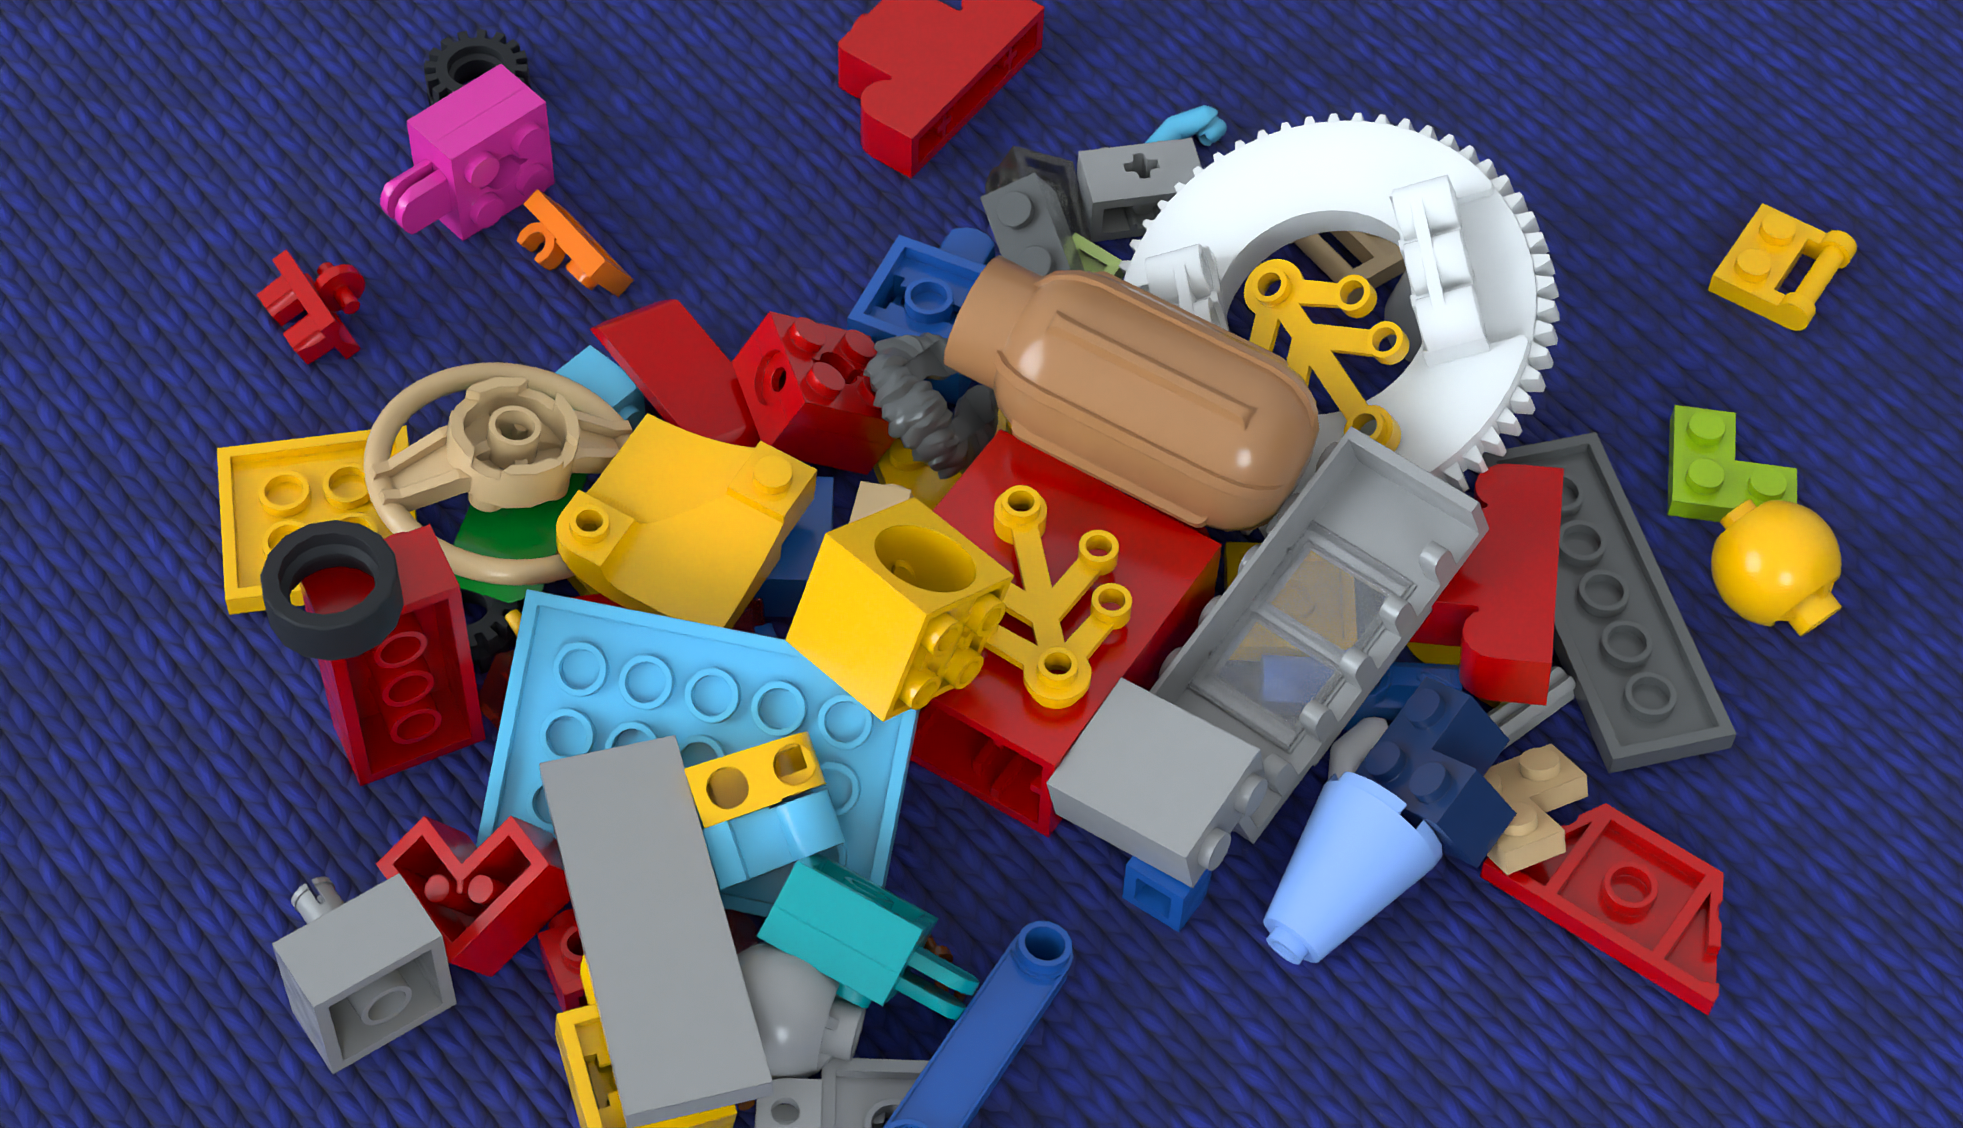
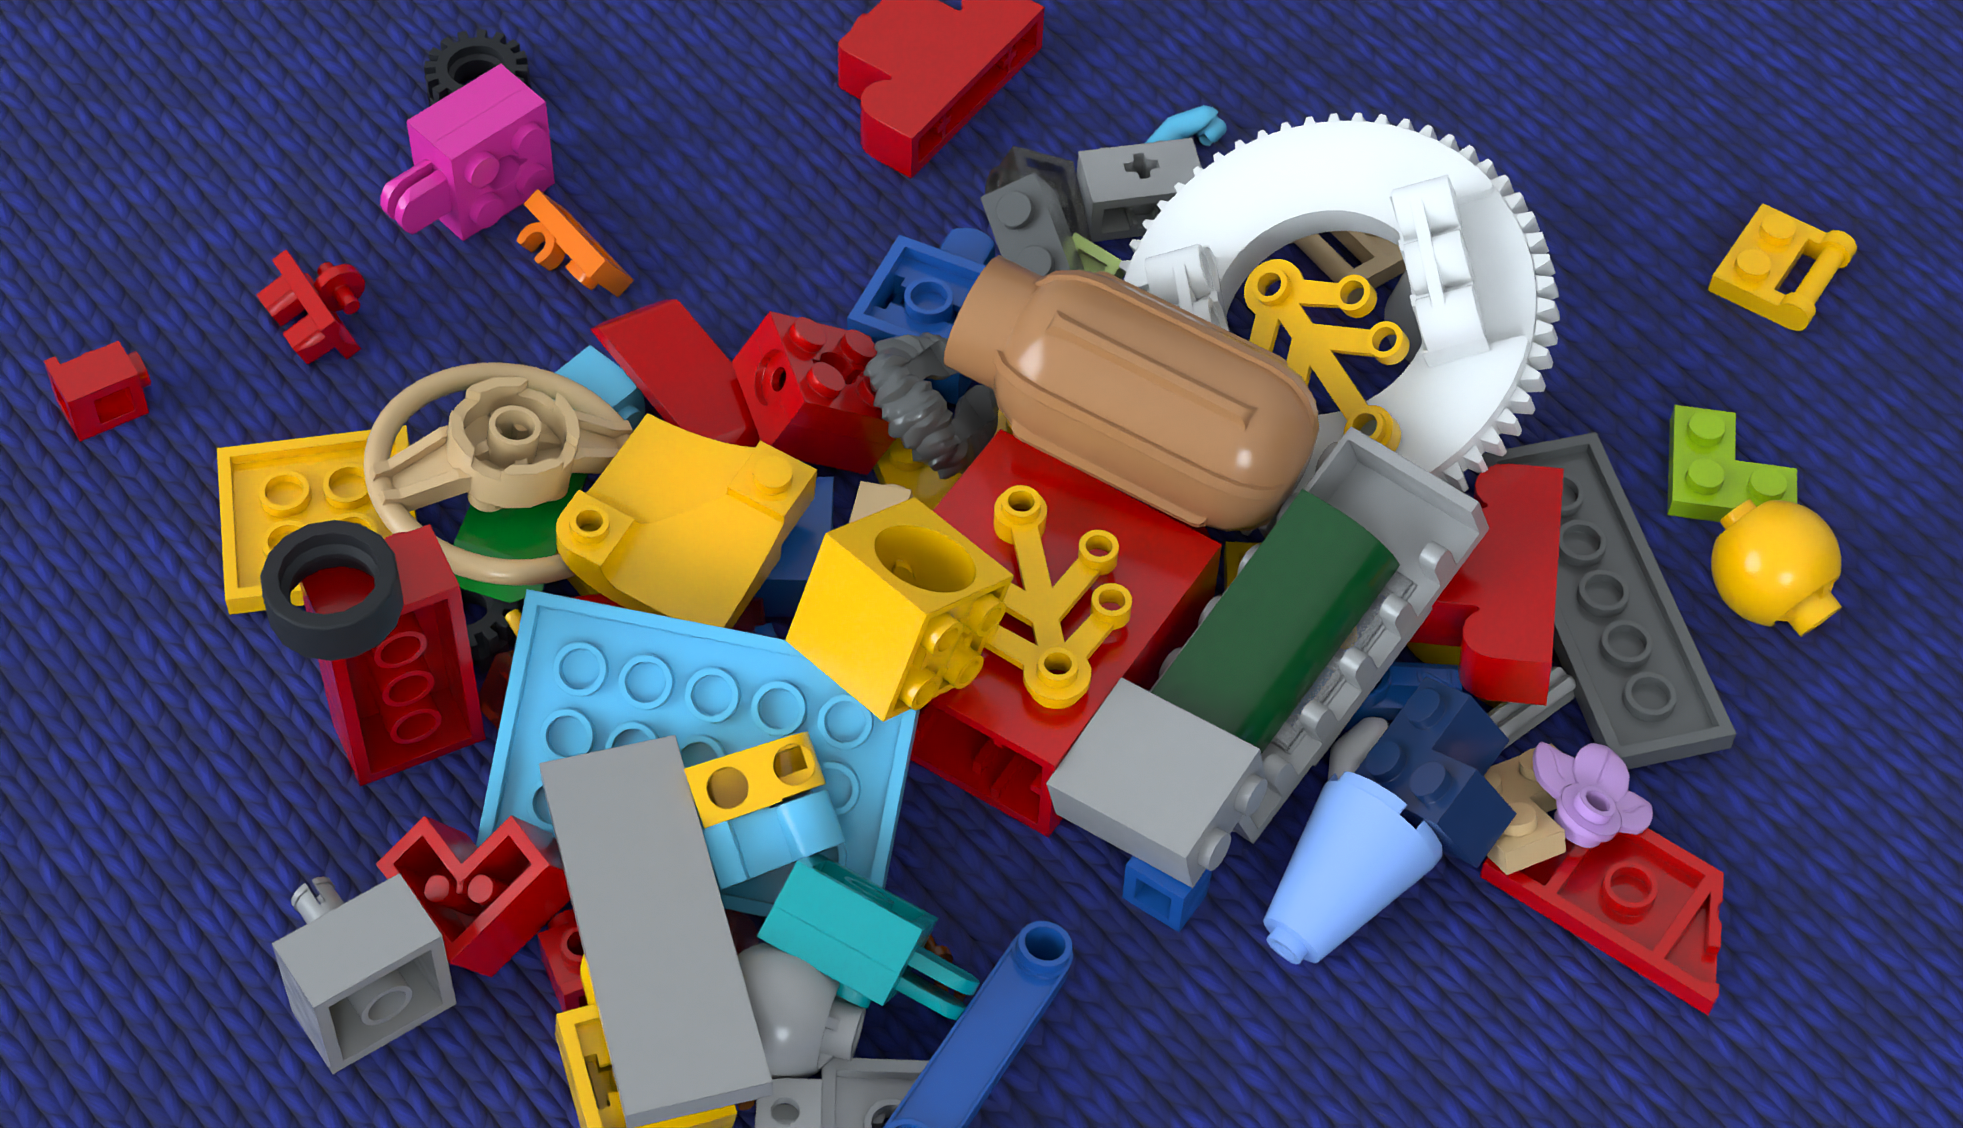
(99, 389): none -> red brick
(1279, 622): none -> dark green brick
(1590, 793): none -> lavender plate

